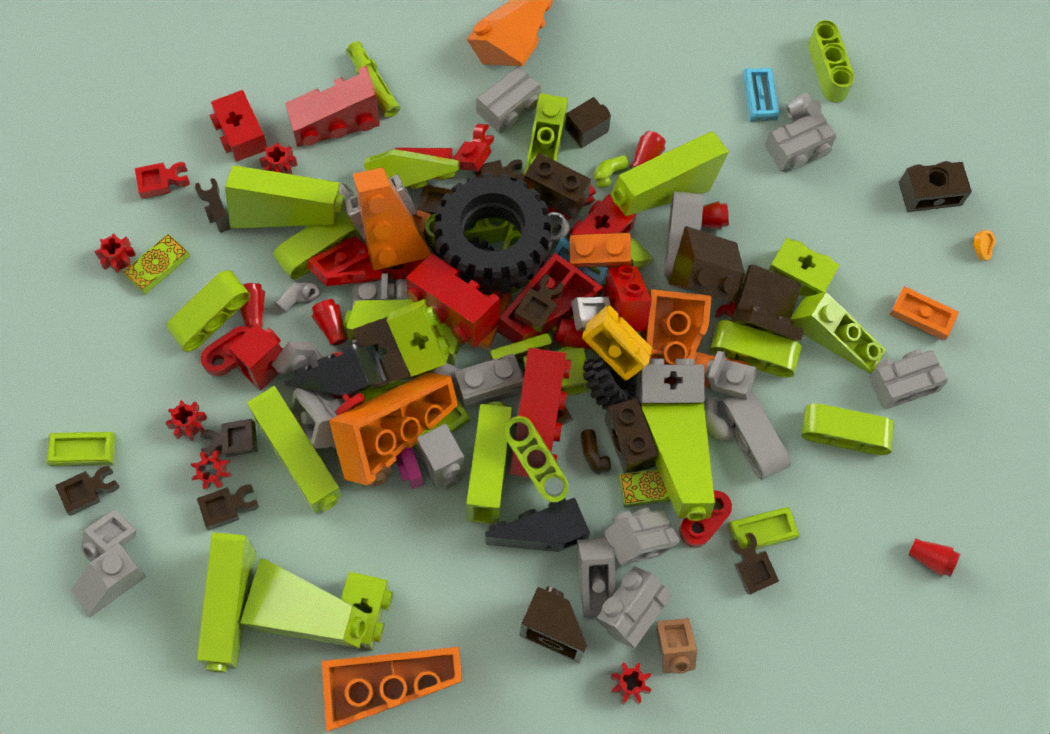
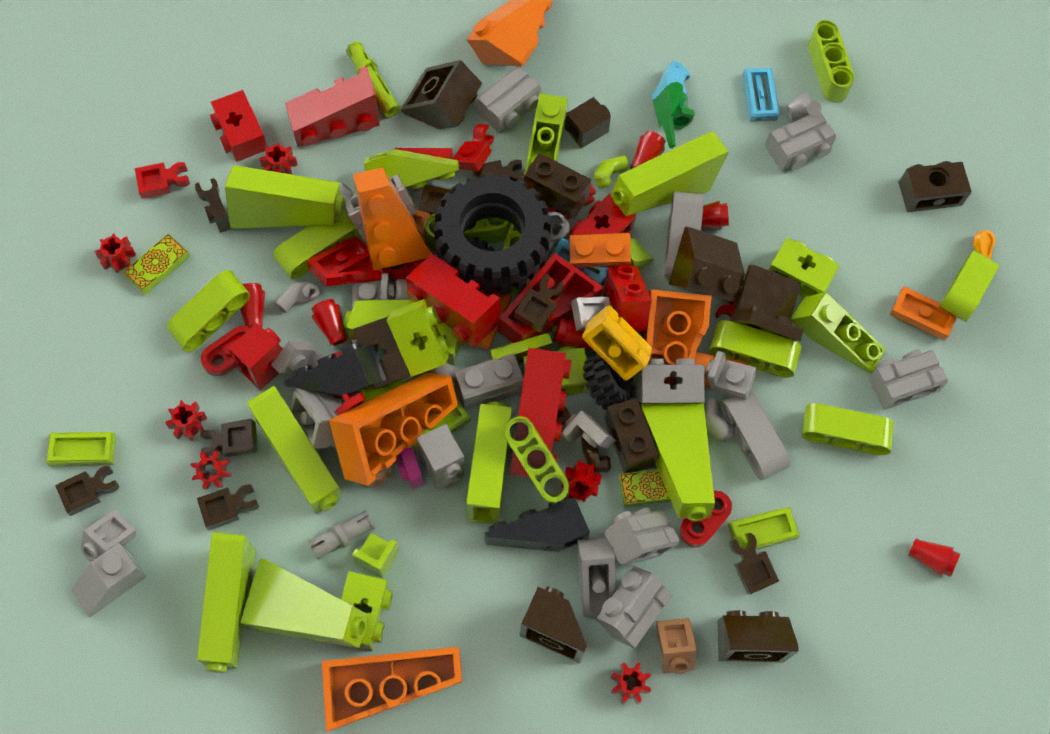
(341, 534): none -> light grey pin
(376, 554): none -> lime panel
(443, 95): none -> dark brown slope
(582, 481): none -> red gear
(593, 434): none -> light grey bracket
(671, 101): none -> green animal
(755, 637): none -> dark brown slope
(969, 285): none -> lime beam

